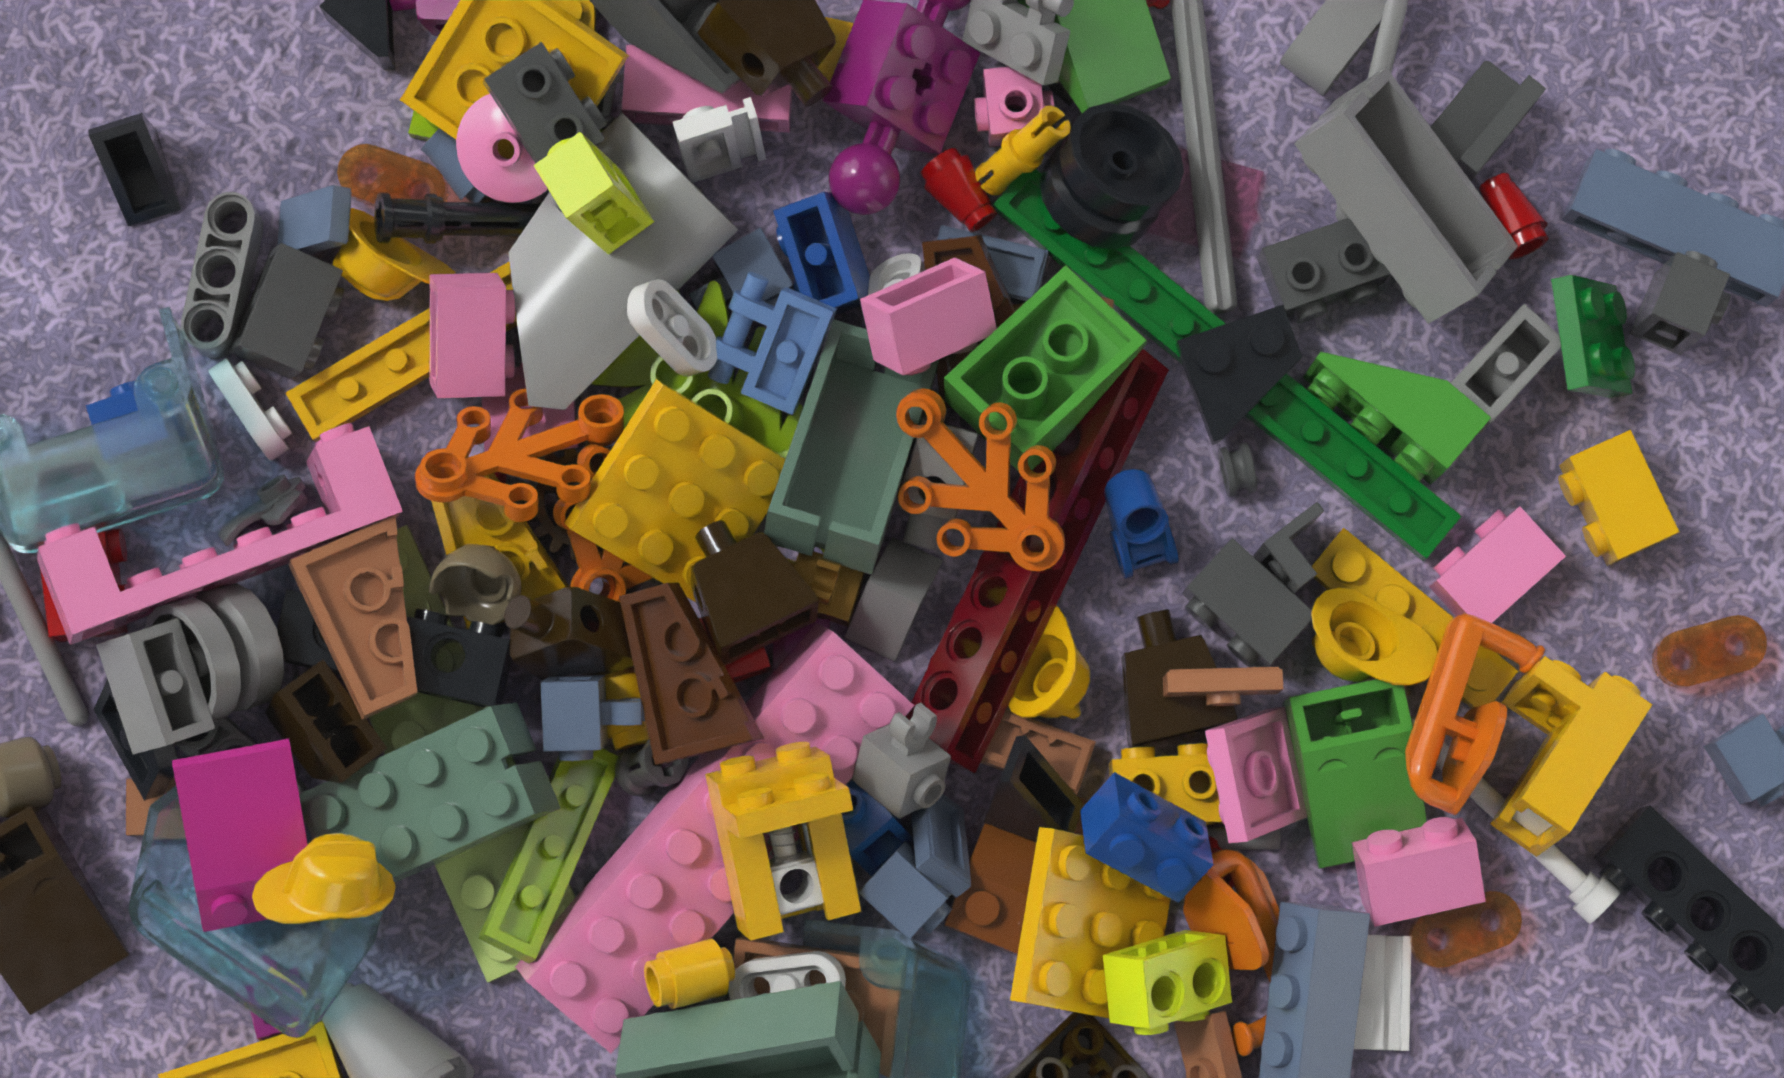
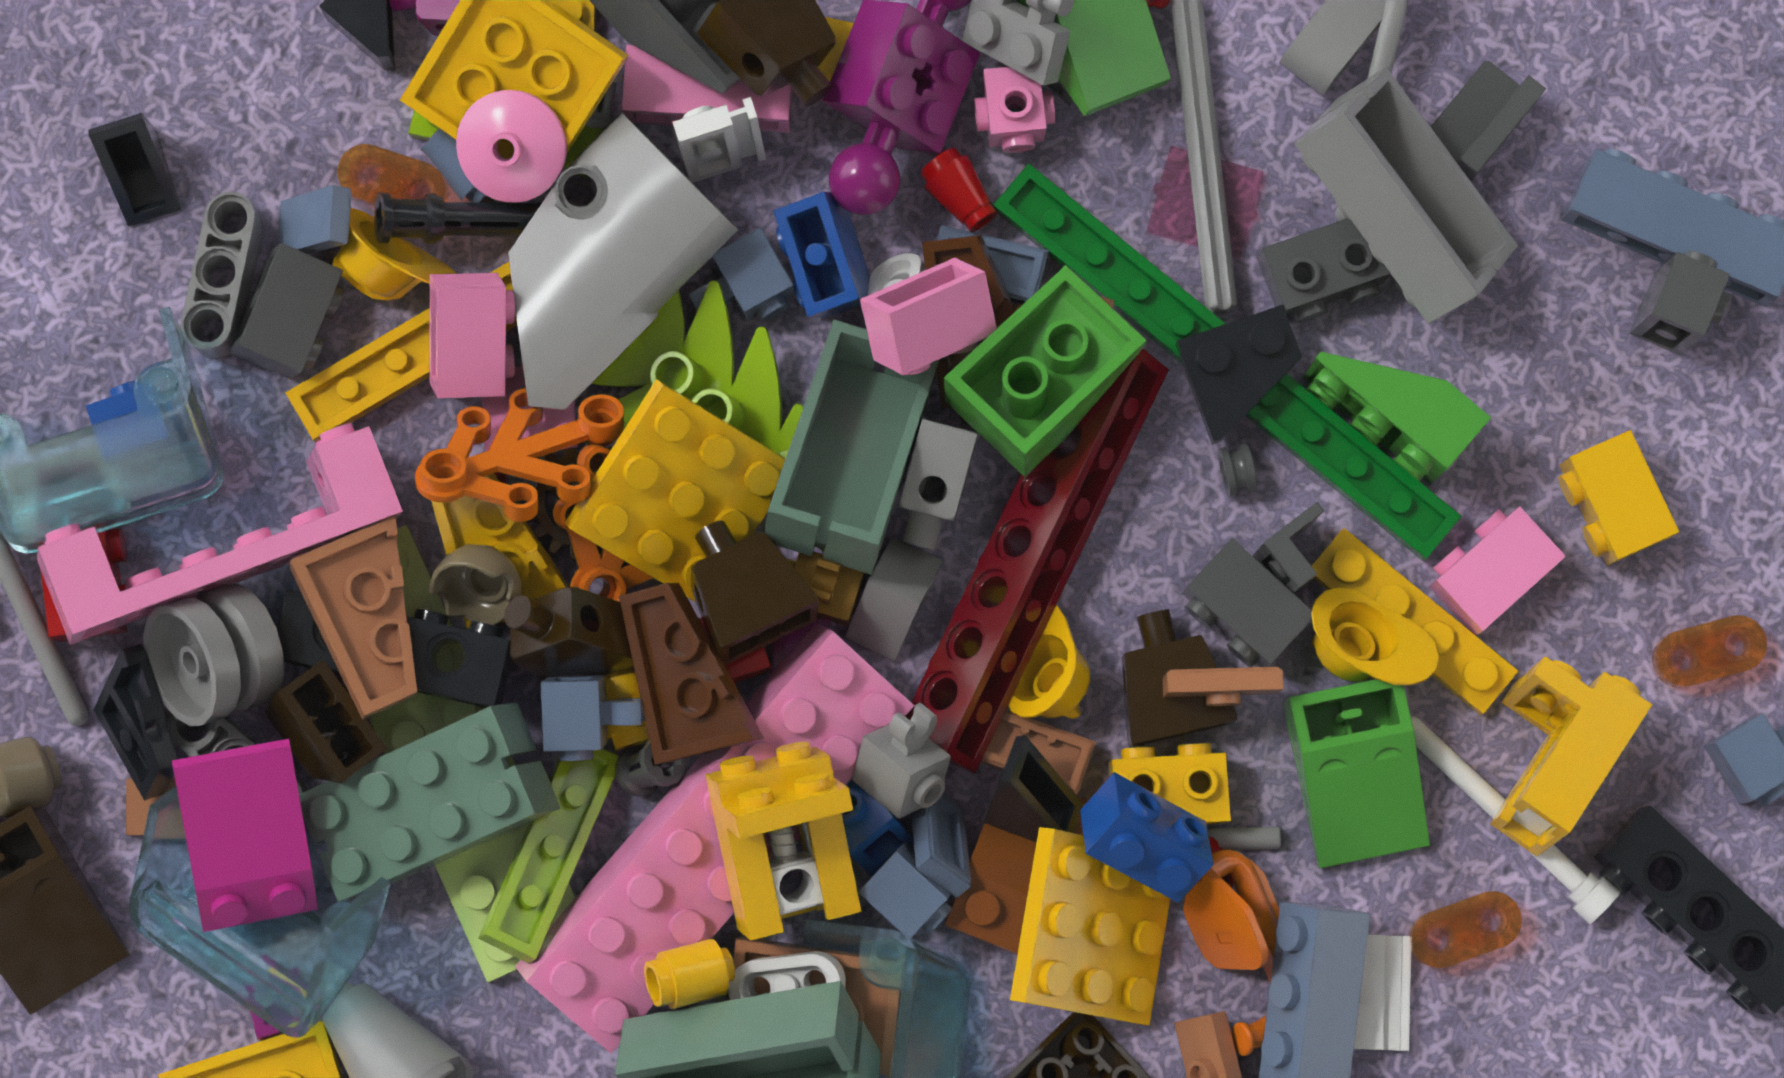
(155, 686): light grey brick -> none
(266, 426): white plate -> none
(277, 503): dark grey plate -> none
(326, 881): yellow piece -> none
(541, 103): dark grey brick -> none
(593, 192): neon yellow brick -> none
(672, 327): white plate -> none
(787, 348): medium blue plate -> none
(985, 488): orange plant -> none
(1022, 150): yellow pin -> none
(1111, 176): black wheel -> none
(1138, 522): blue piece -> none
(1167, 980): neon yellow brick -> none
(1255, 774): bright pink plate -> none
(1418, 870): bright pink brick -> none
(1478, 731): orange piece -> none
(1508, 362): light grey brick -> none
(1515, 214): red cone -> none
(1593, 336): green plate -> none

